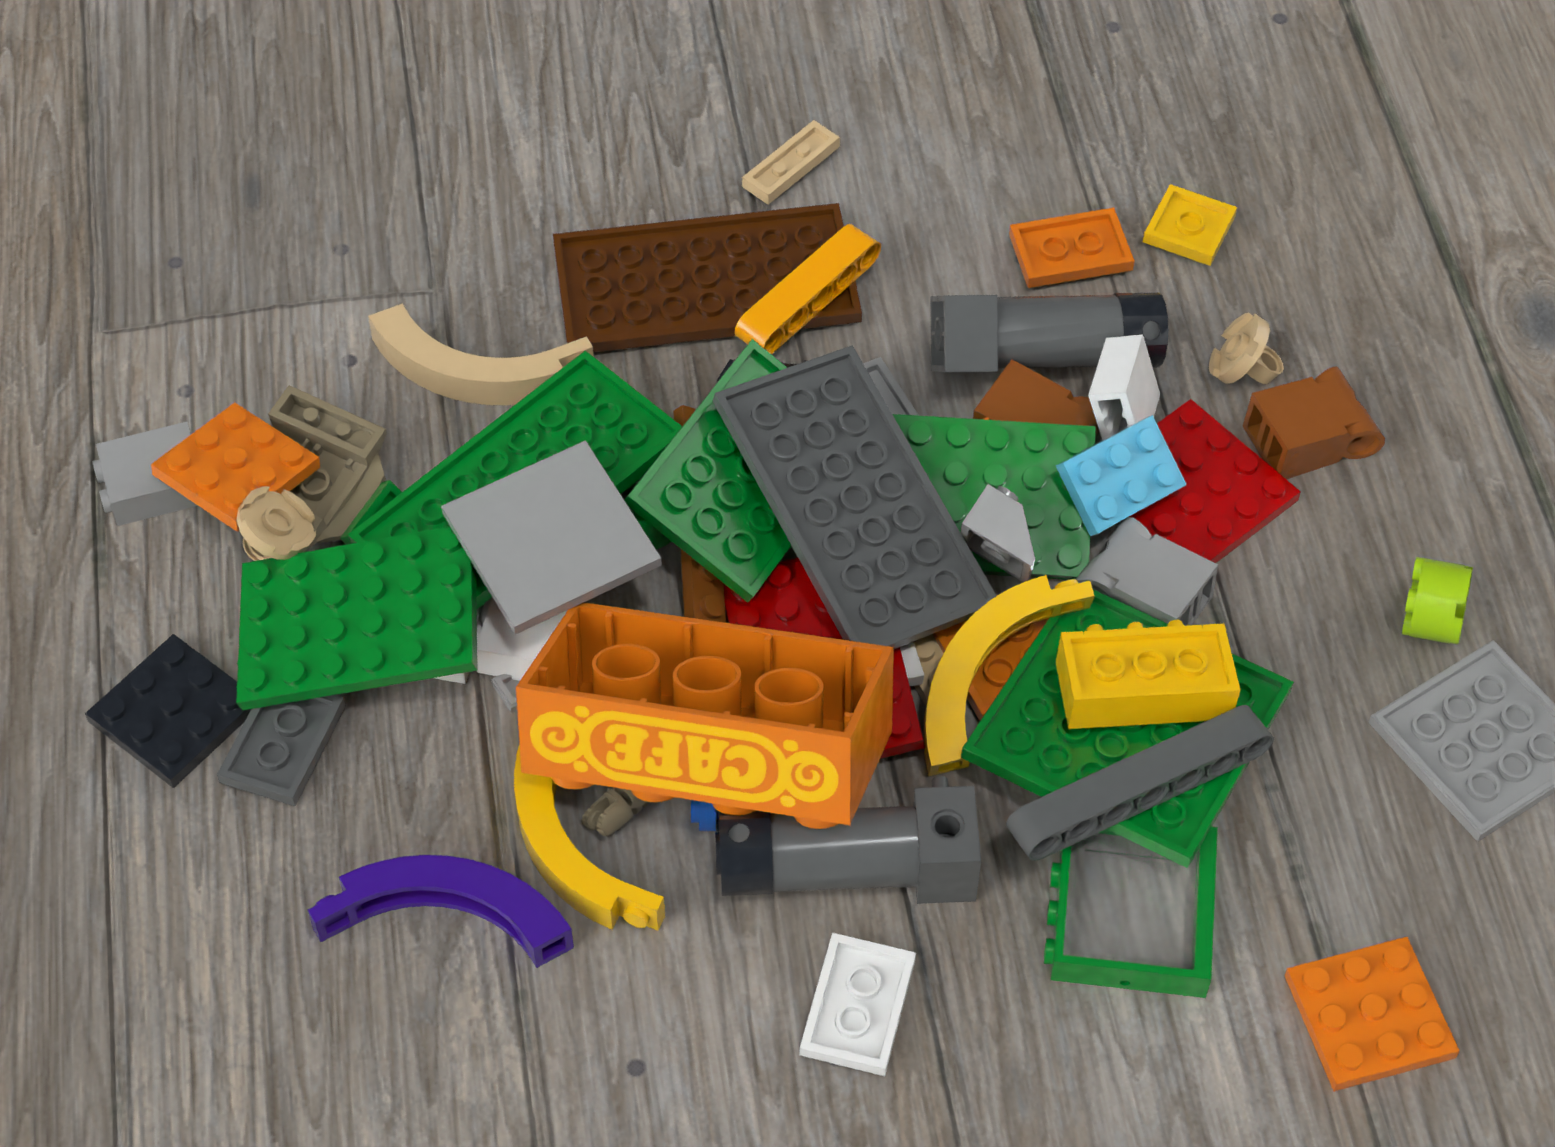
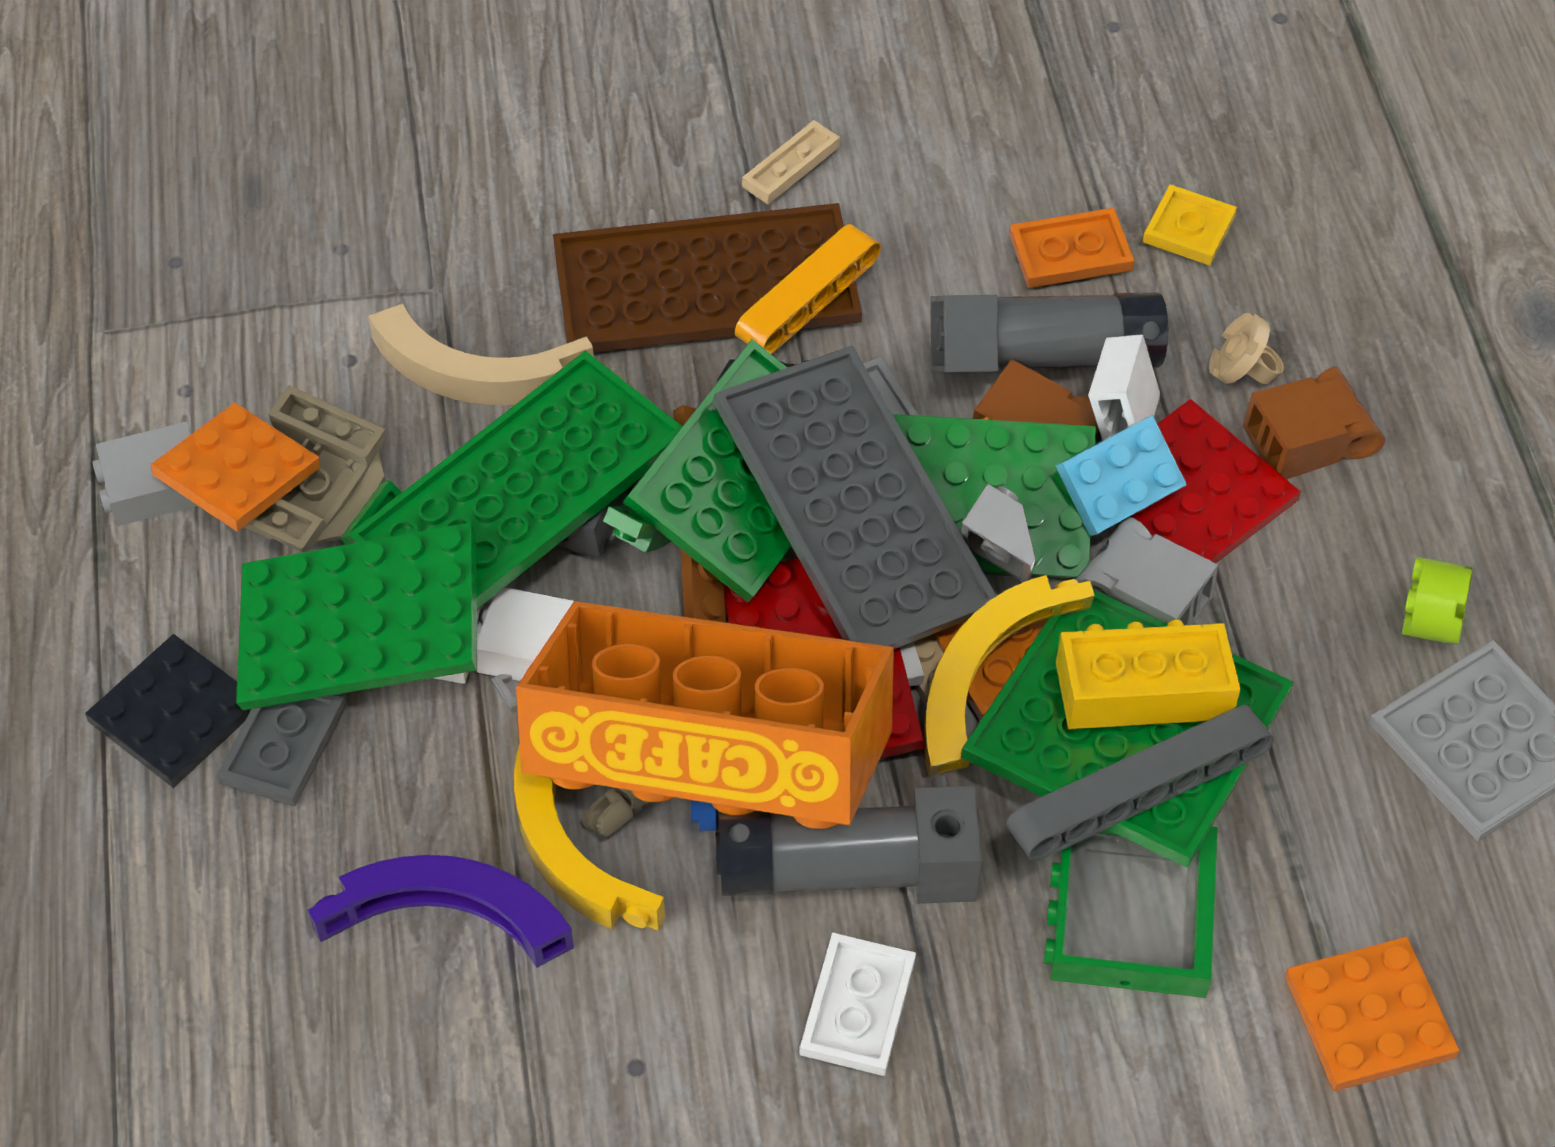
(275, 524): tan tile -> none
(551, 536): light grey tile -> none

